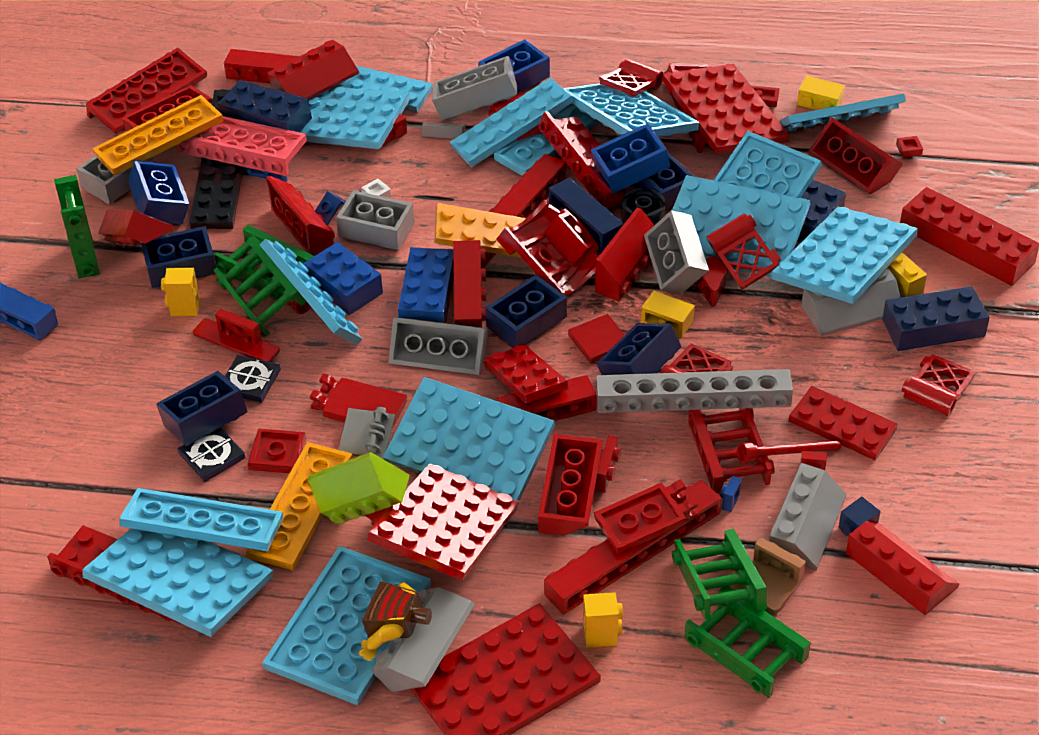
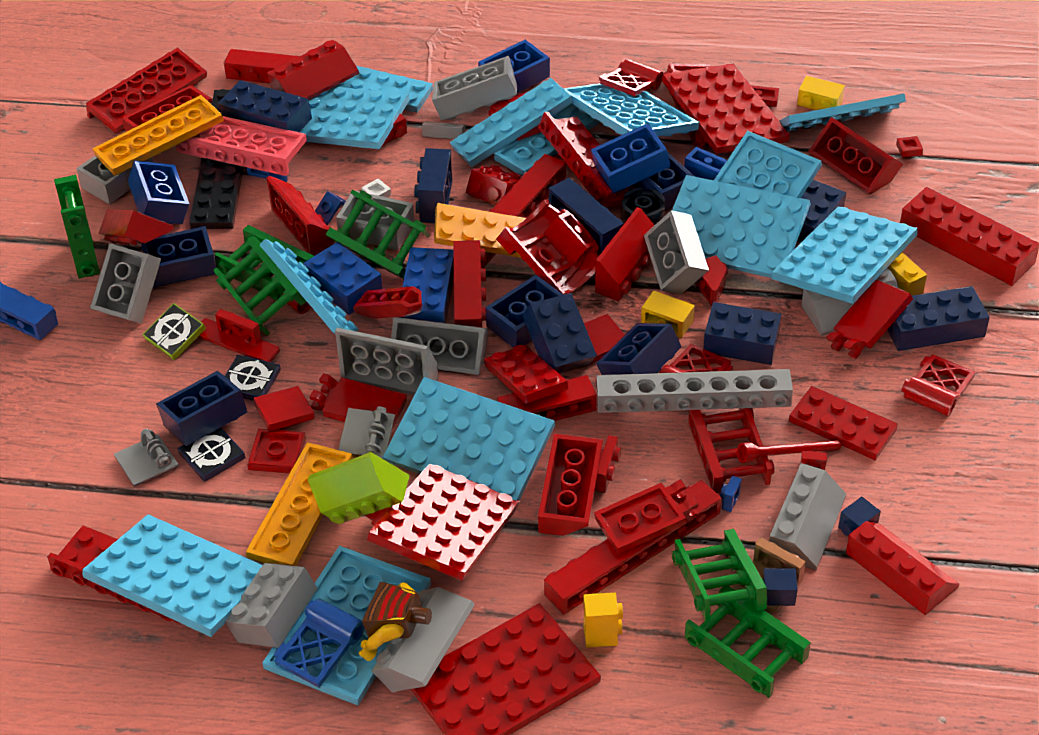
(125, 283): none -> light grey brick
(146, 458): none -> light grey hinge
(174, 331): none -> tile
(181, 291): yellow brick -> none
(201, 519): medium azure plate -> none
(271, 605): none -> light grey brick
(284, 408): none -> red tile
(330, 623): none -> blue piece
(360, 245): none -> green fence
(384, 361): none -> light grey slope
(389, 302): none -> red brick
(434, 182): none -> dark blue brick
(490, 183): none -> red bracket
(559, 333): none -> dark blue brick
(703, 164): none -> blue brick
(737, 234): red piece -> none
(742, 333): none -> dark blue brick
(780, 586): none -> dark blue brick
(869, 318): none -> red tile

